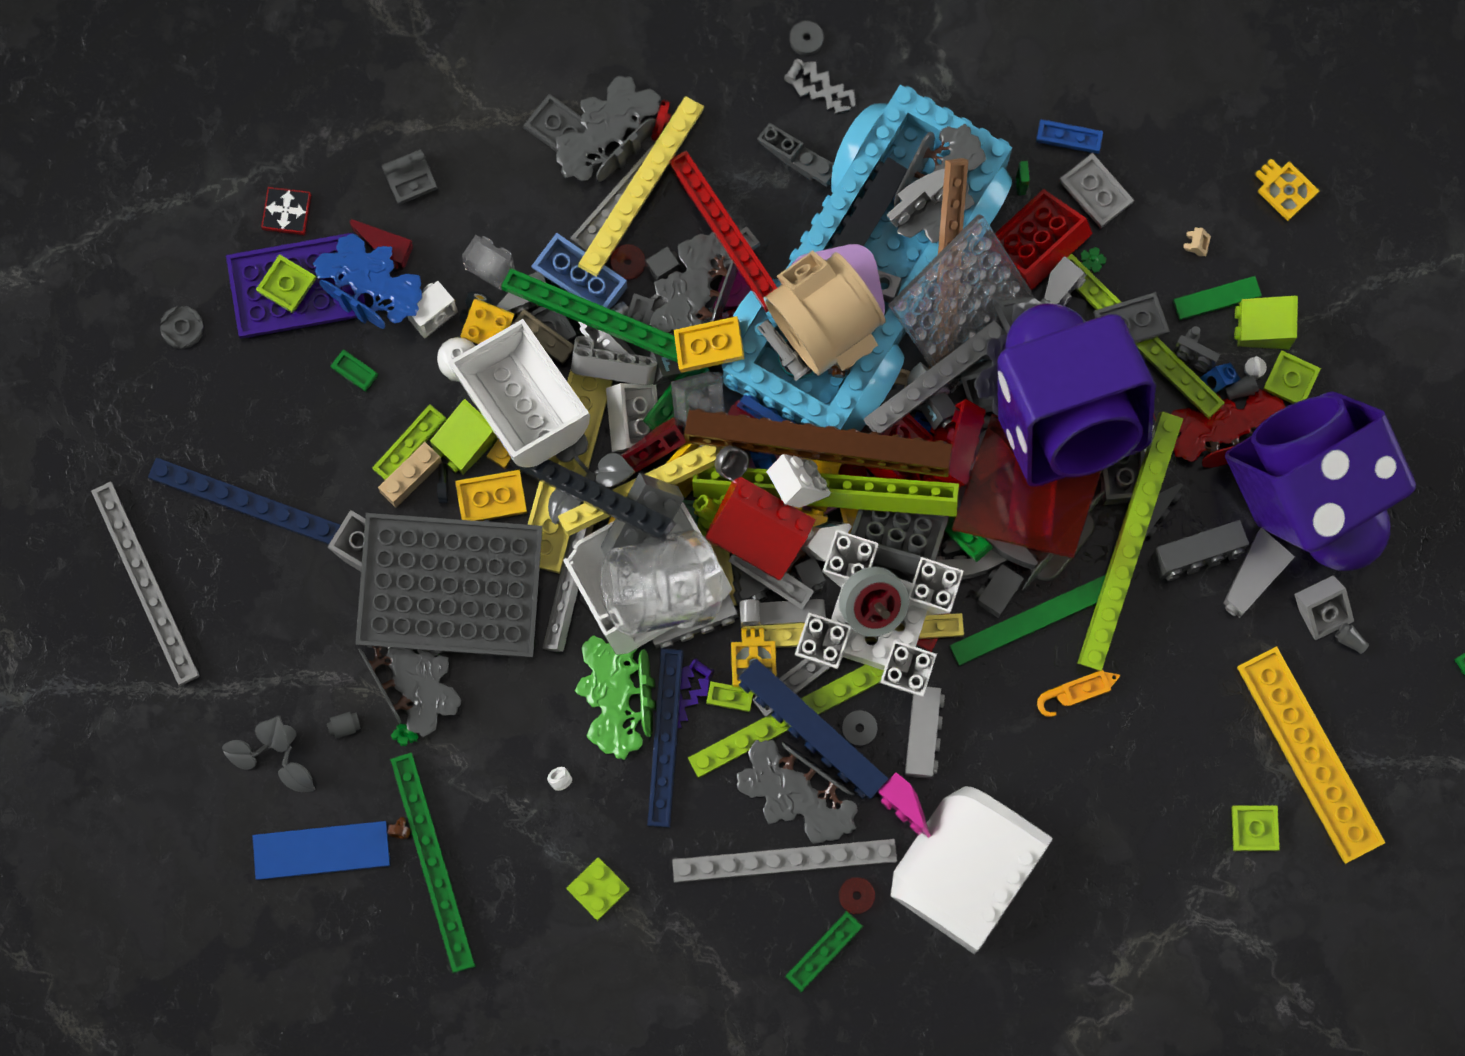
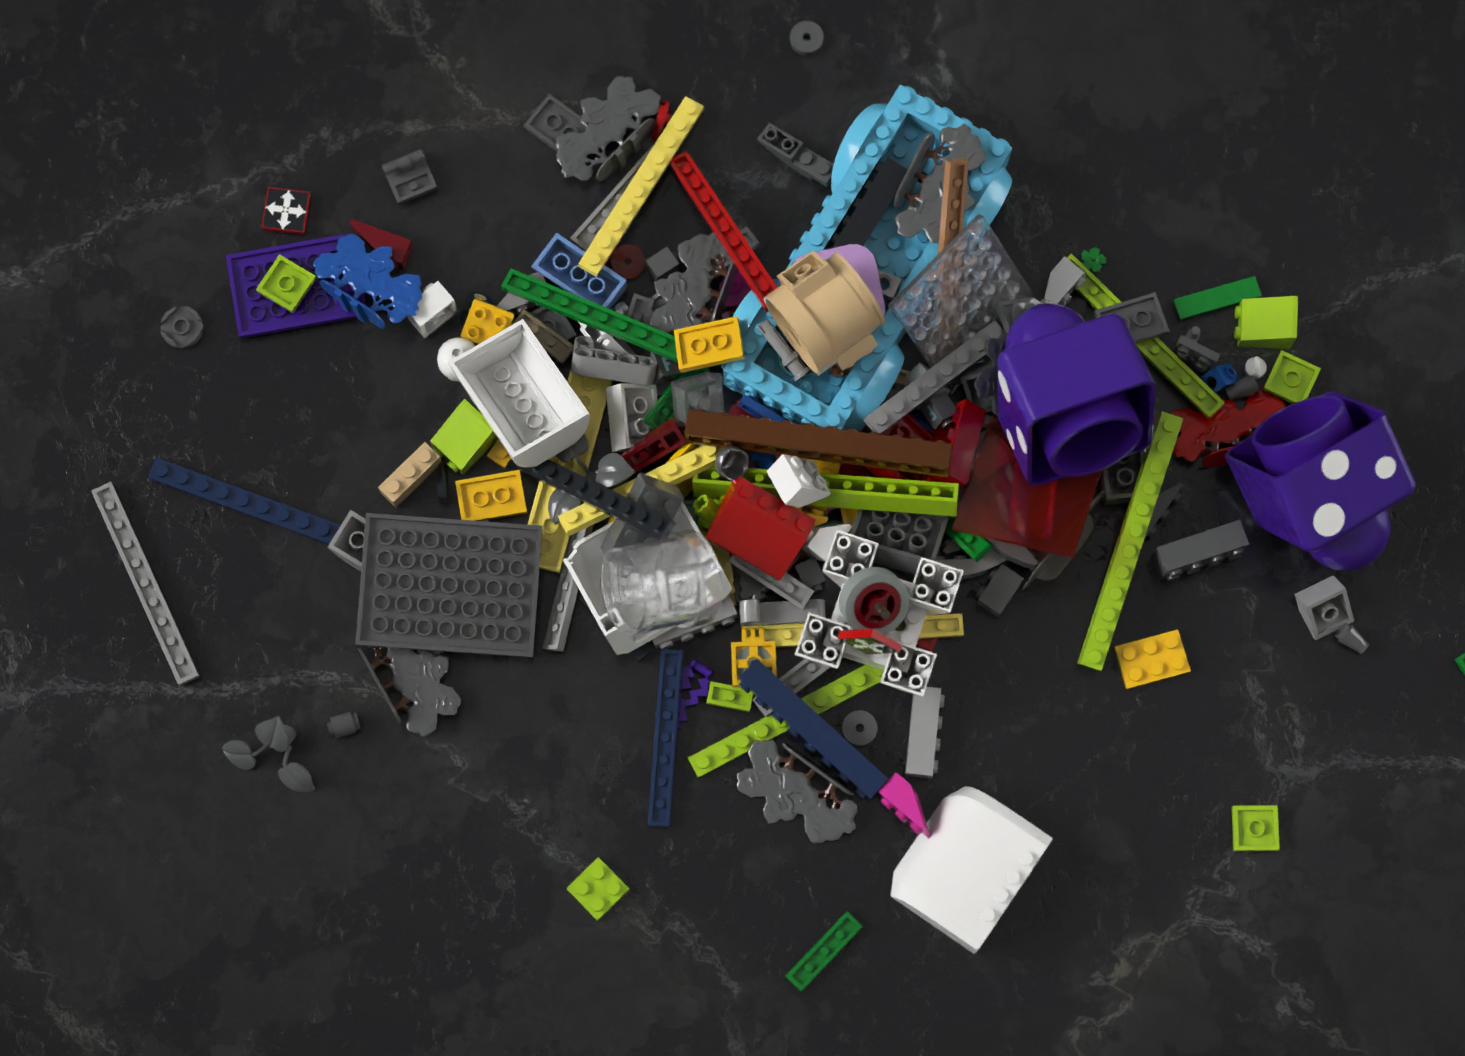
(321, 850): blue tile -> none
(354, 370): green tile -> none
(399, 830): reddish brown tile -> none
(402, 735): green plant -> none
(418, 433): lime tile -> none
(432, 863): green plate -> none
(487, 261): clear brick -> none
(559, 778): white tile -> none
(610, 689): bright green plant -> none
(784, 860): light grey plate -> none
(827, 92): light grey piece -> none
(856, 885): clear red piece -> none
(869, 641): none -> tile
(916, 195): light grey slope -> none
(1022, 178): green tile -> none
(1027, 622): green tile -> none
(1042, 236): red slope -> none
(1069, 136): blue plate -> none
(1078, 690): light orange plate -> none
(1096, 190): light grey plate -> none
(1152, 659): none -> yellow plate
(1199, 243): tan tile -> none
(1260, 567): light grey slope -> none
(1285, 188): yellow piece -> none
(1311, 755): yellow plate -> none

